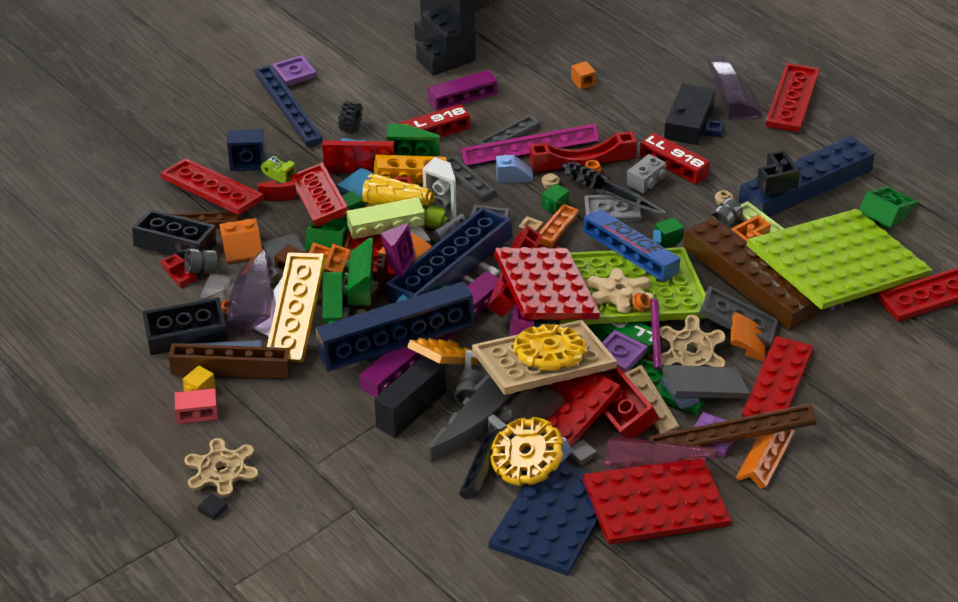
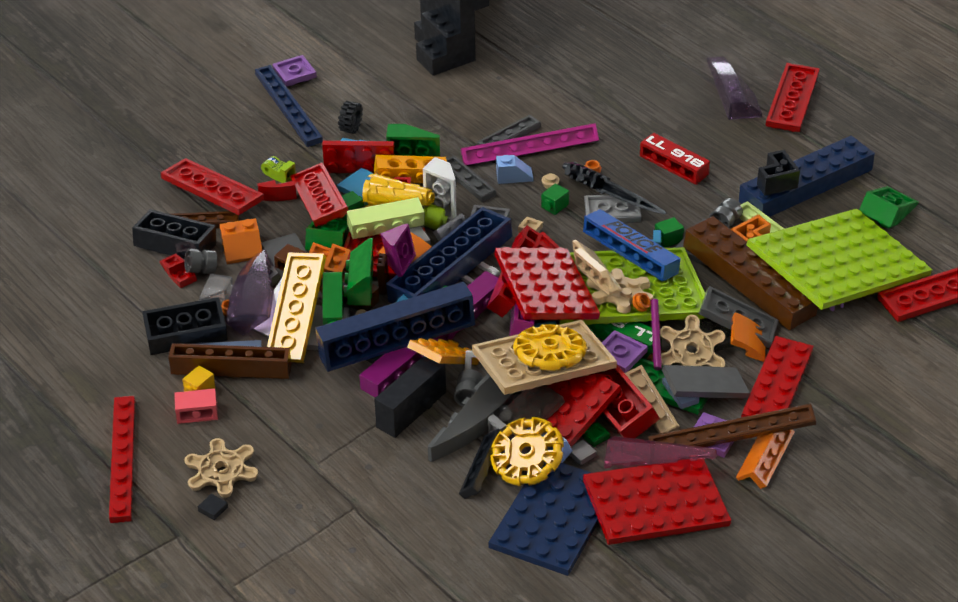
(122, 460): none -> red plate
(246, 149): dark blue brick -> none
(442, 122): red brick -> none
(462, 90): magenta brick -> none
(557, 225): orange tile -> none
(583, 75): orange brick -> none
(594, 269): none -> tan wedge
(596, 434): none -> green tile
(616, 148): red arch -> none
(646, 173): light grey brick -> none
(689, 114): black brick -> none
(714, 128): dark blue tile -> none
(722, 195): tan plate -> none

